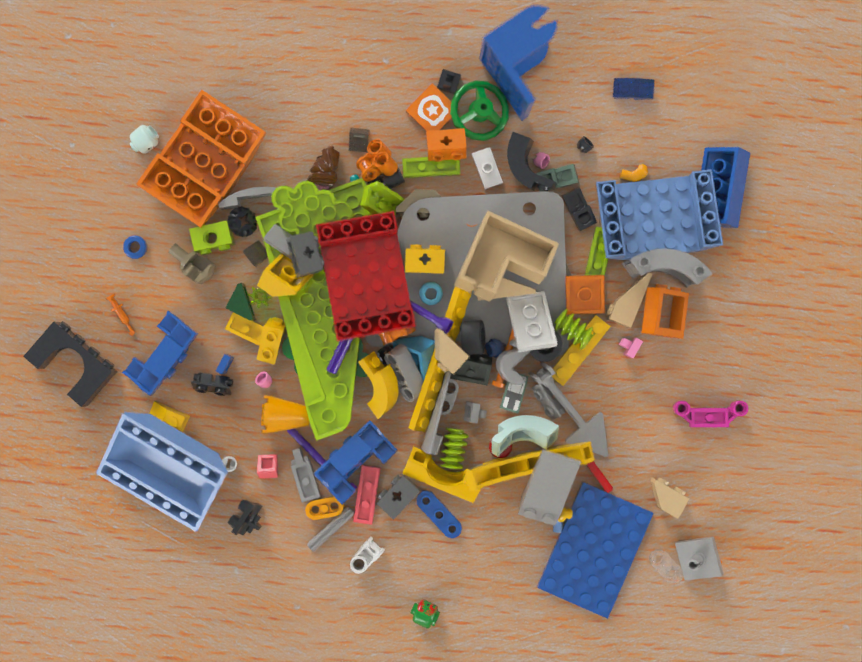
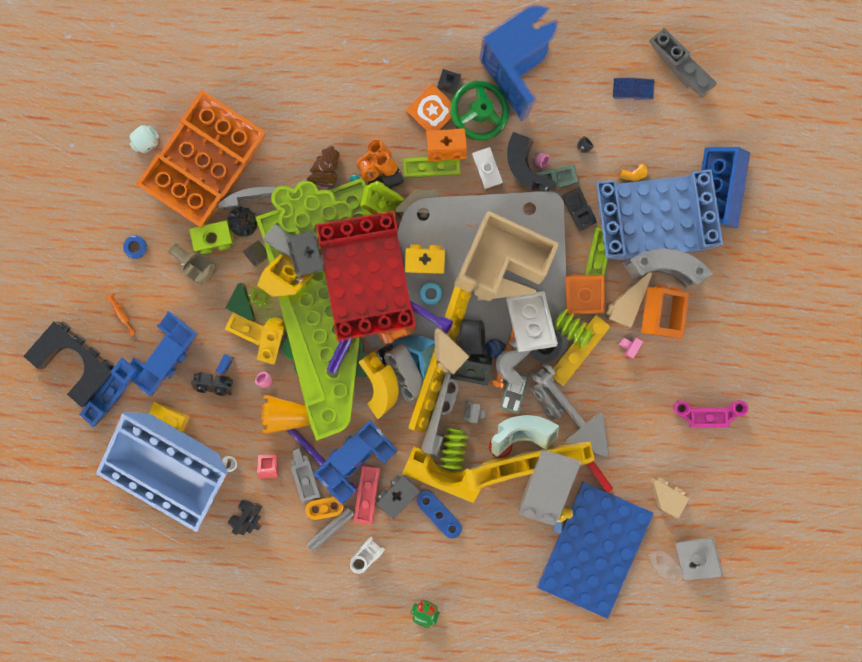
(110, 393): none -> blue slope
(358, 139): clear smoke slope -> none
(681, 64): none -> dark grey slope

